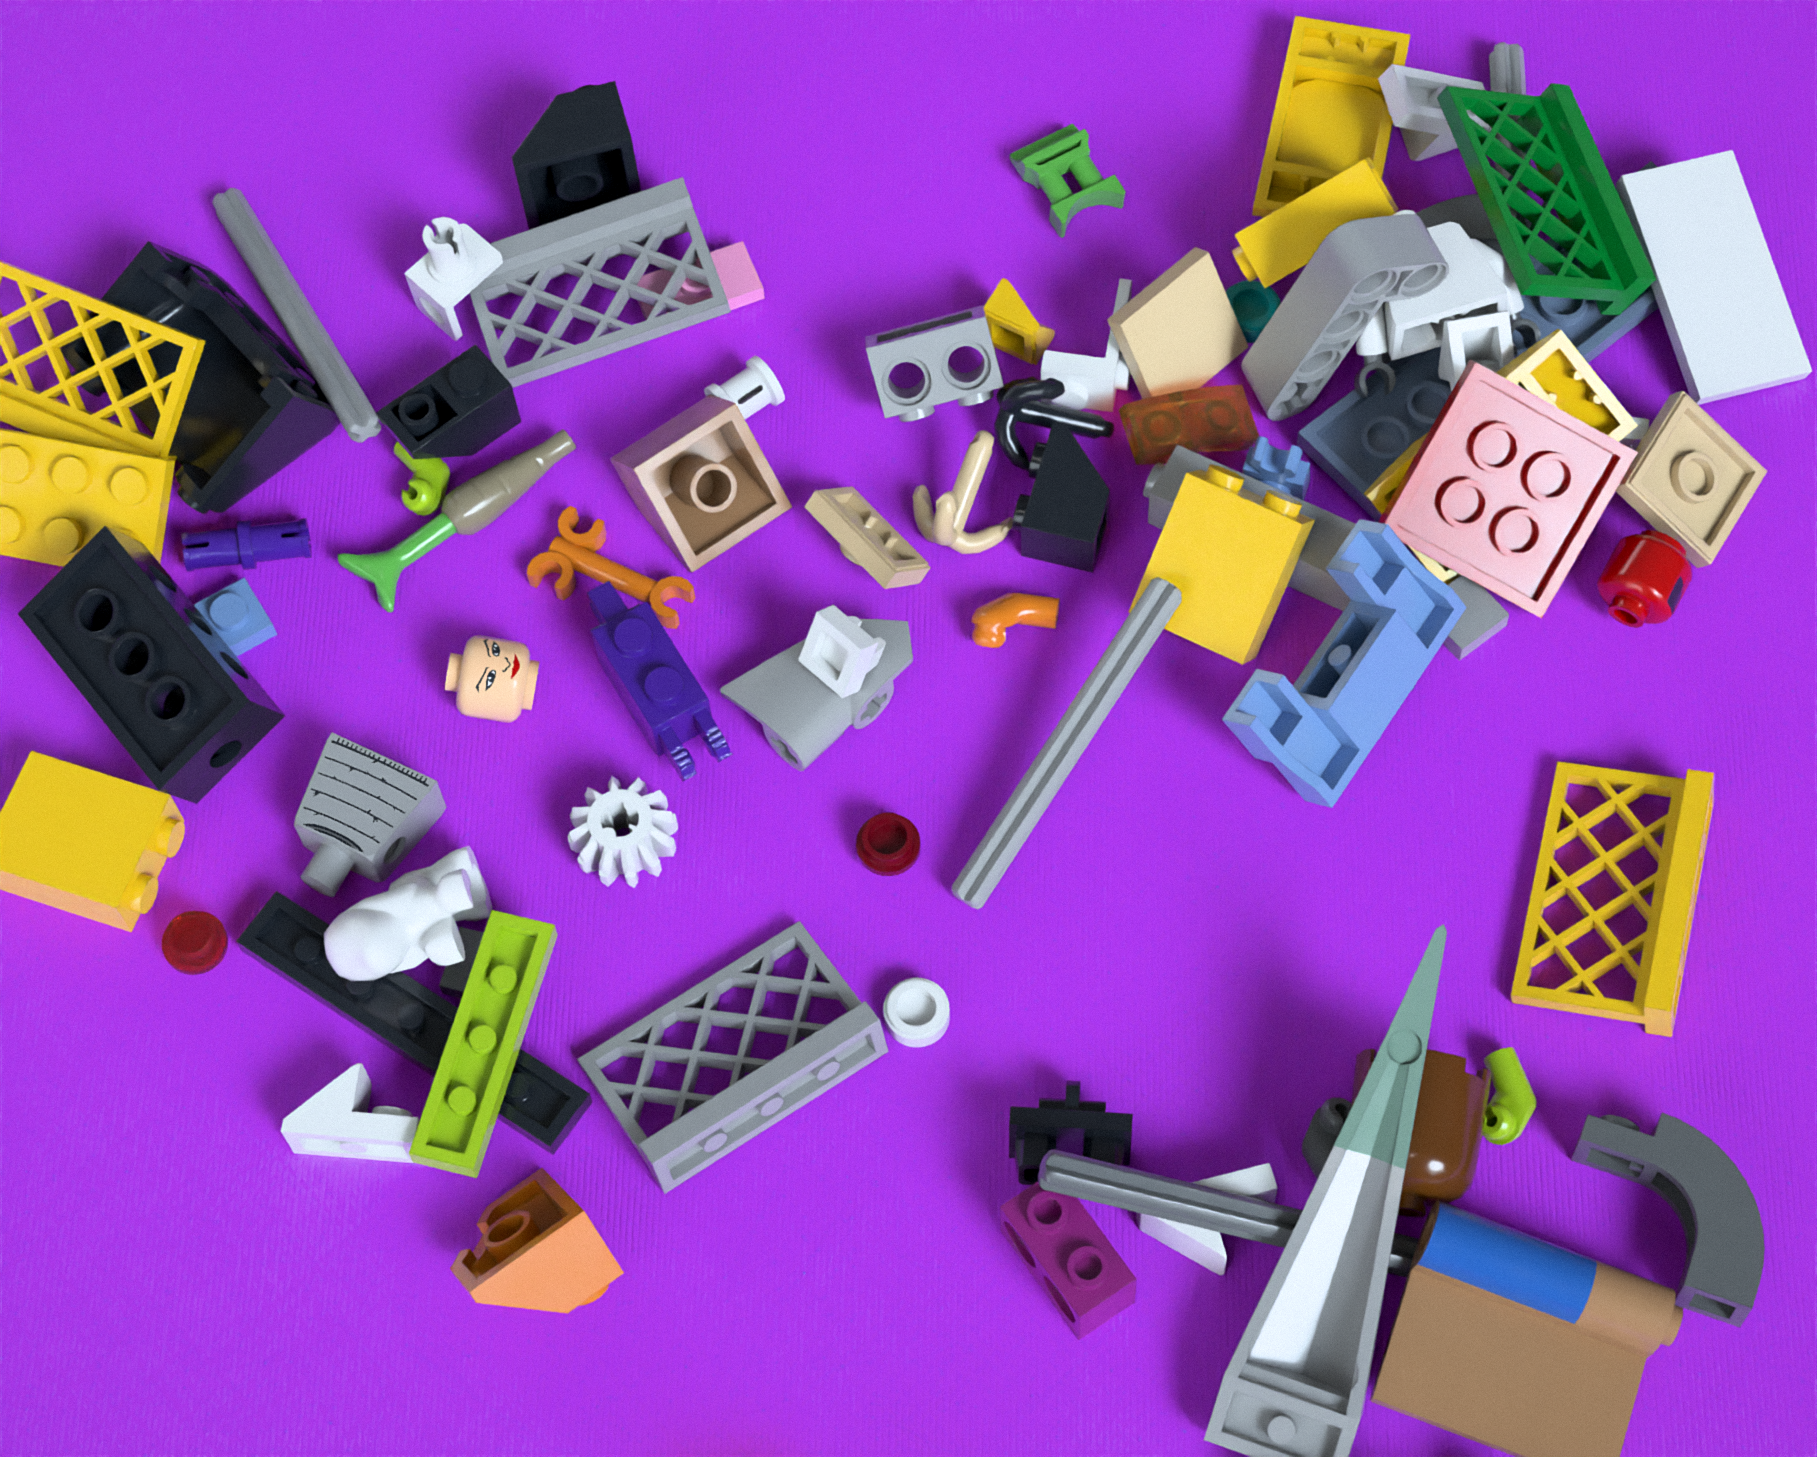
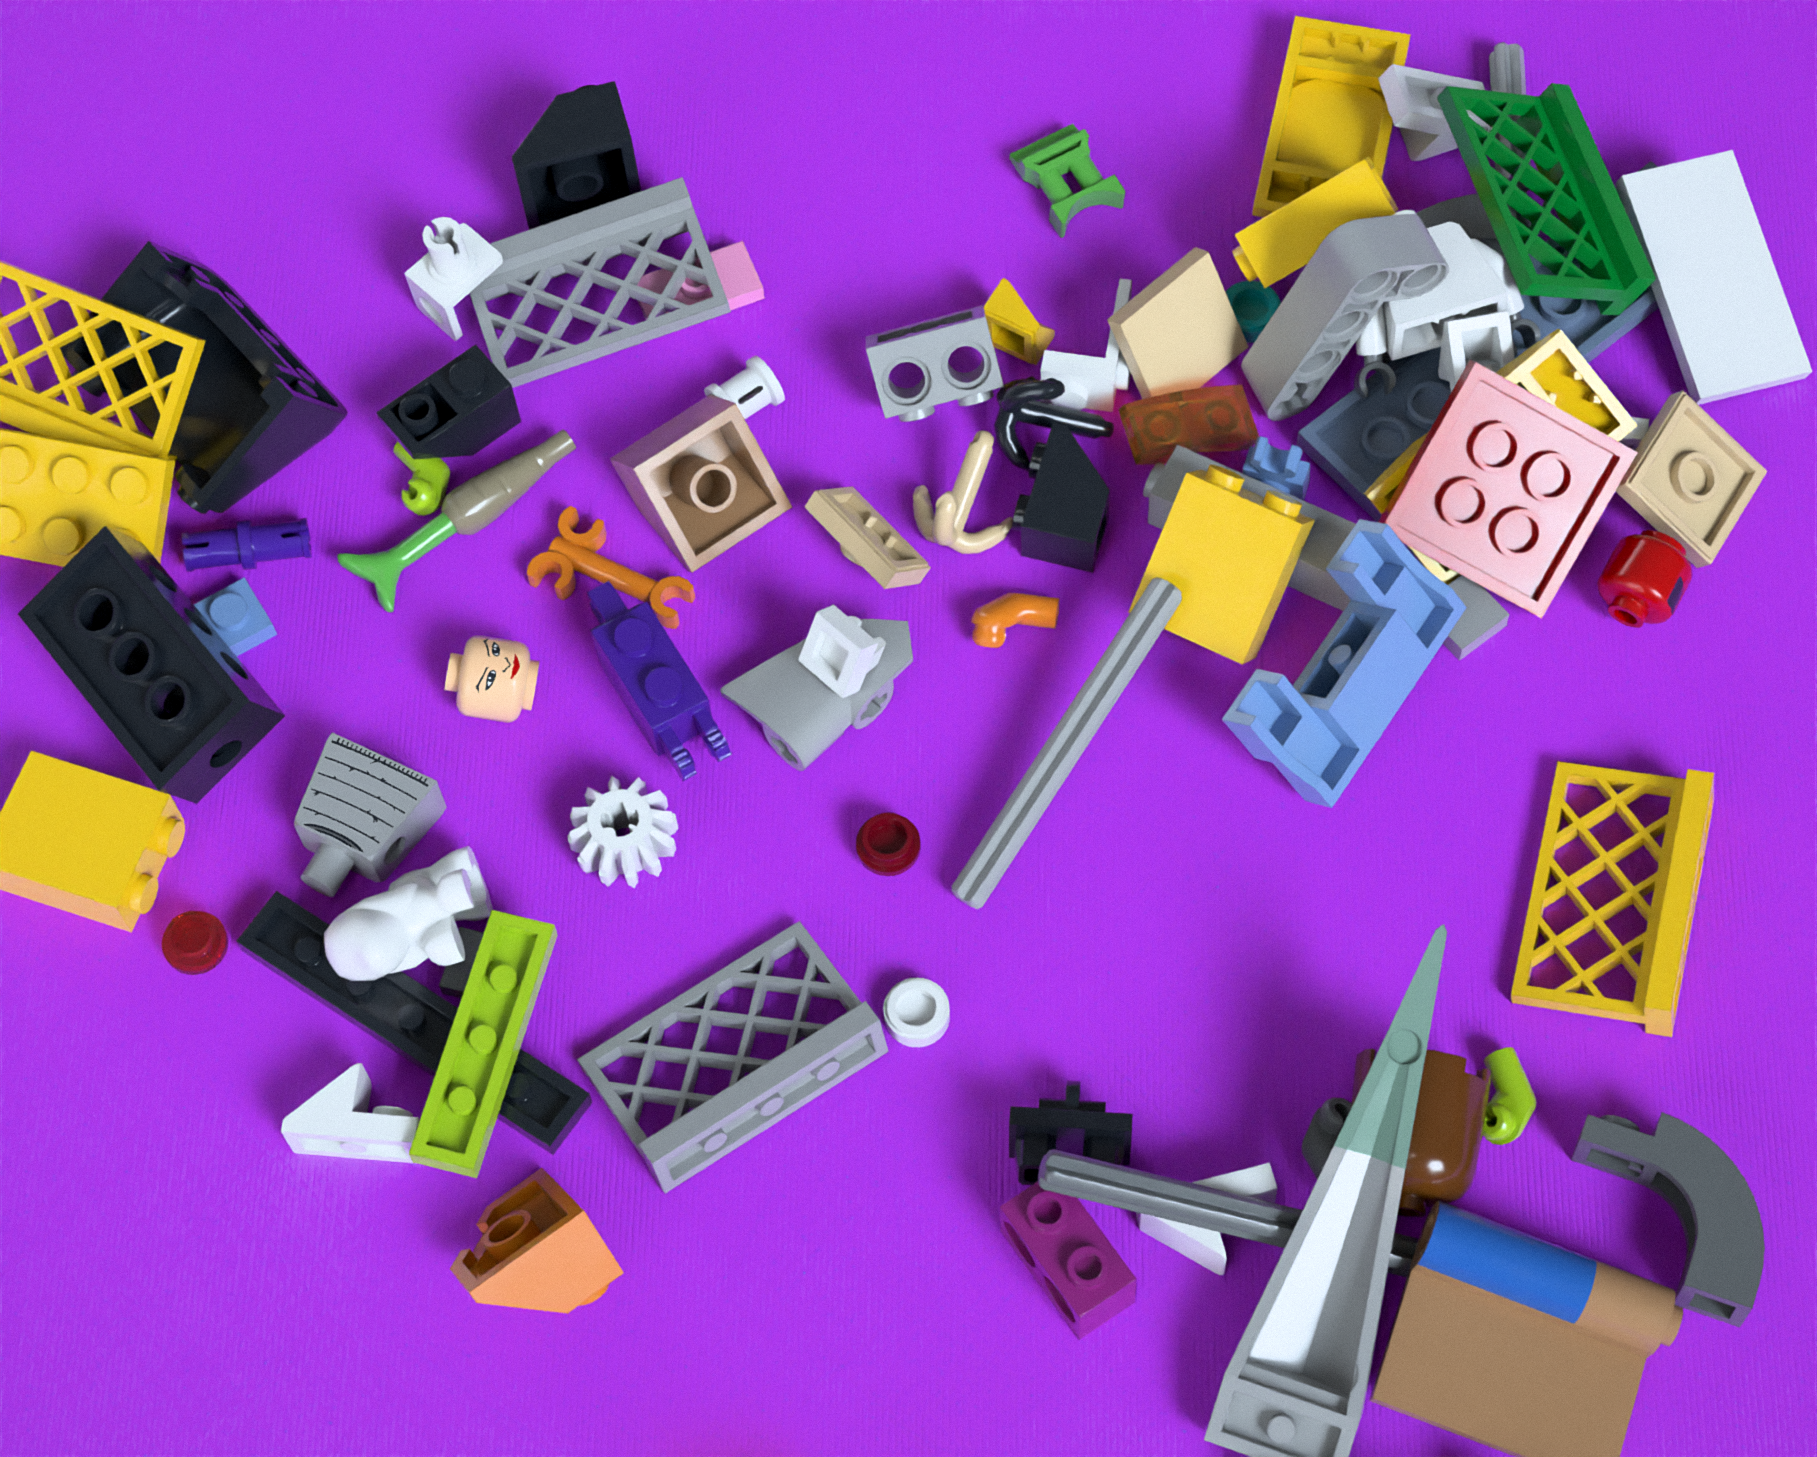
(297, 316): light grey axle -> none

